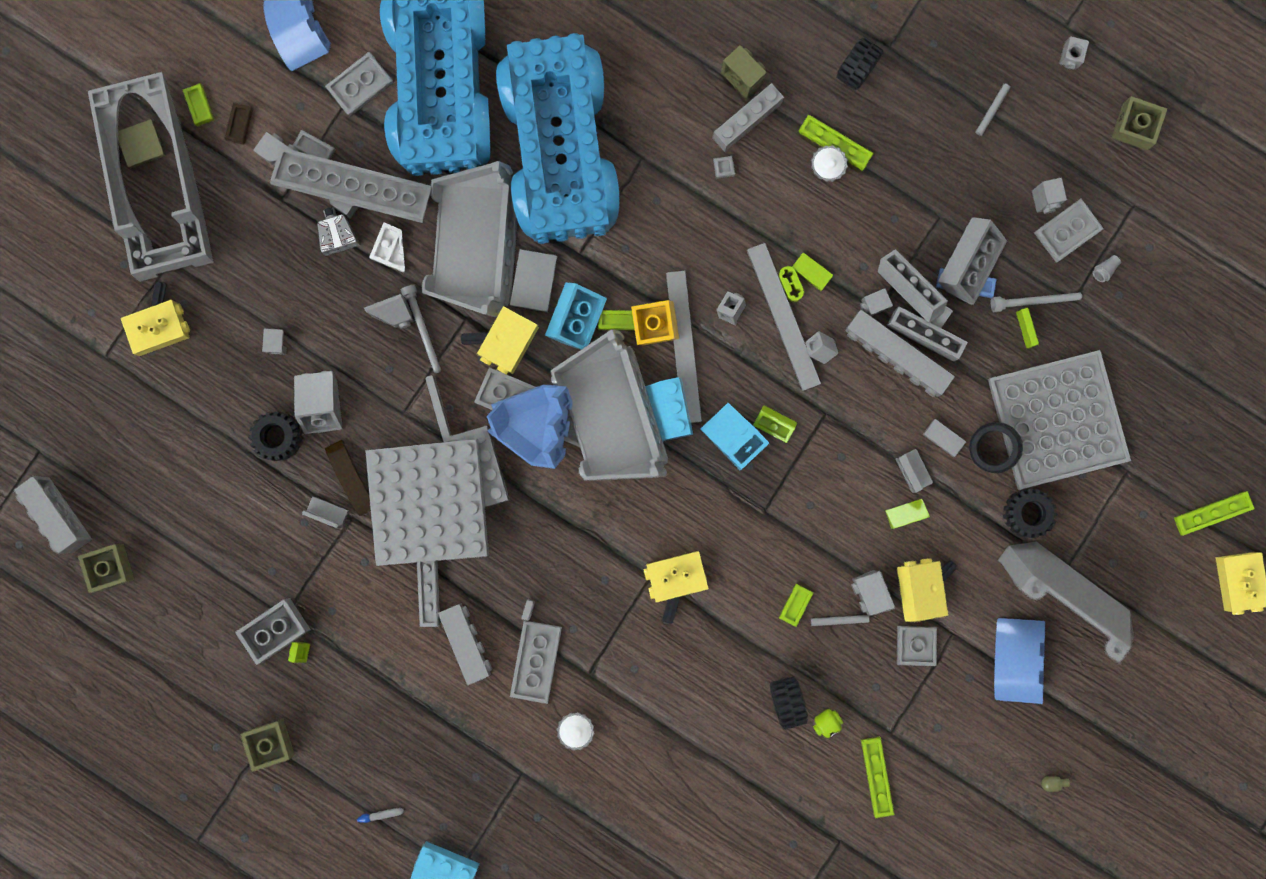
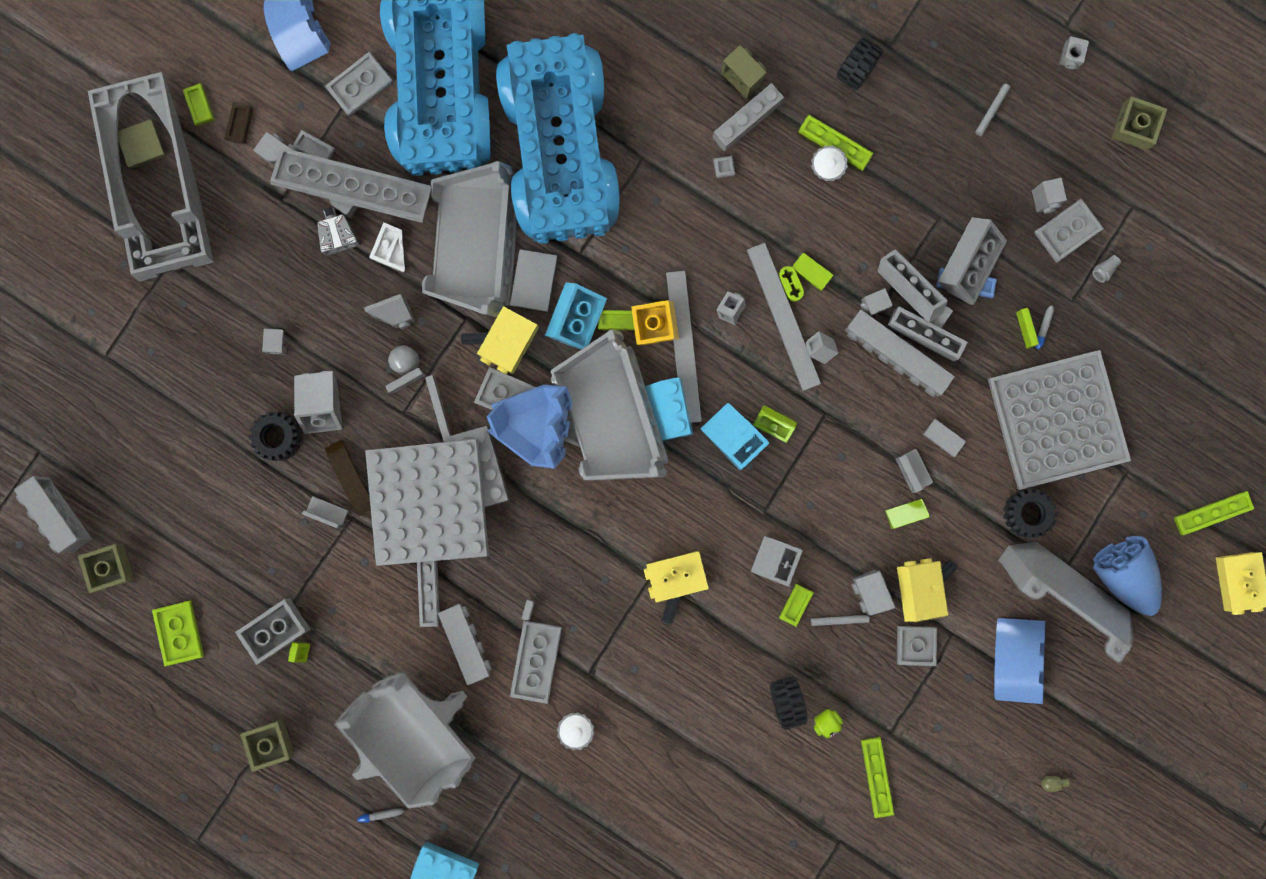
(157, 325): light yellow piece -> none
(178, 633): none -> lime tile
(403, 359): none -> light grey hair
(405, 380): none -> light grey tile
(407, 740): none -> light grey cylinder
(409, 293): light grey piece -> none
(776, 561): none -> light grey slope
(976, 456): black tyre -> none
(999, 303): light grey piece -> none
(1044, 327): none -> light grey piece
(1131, 574): none -> medium blue cylinder

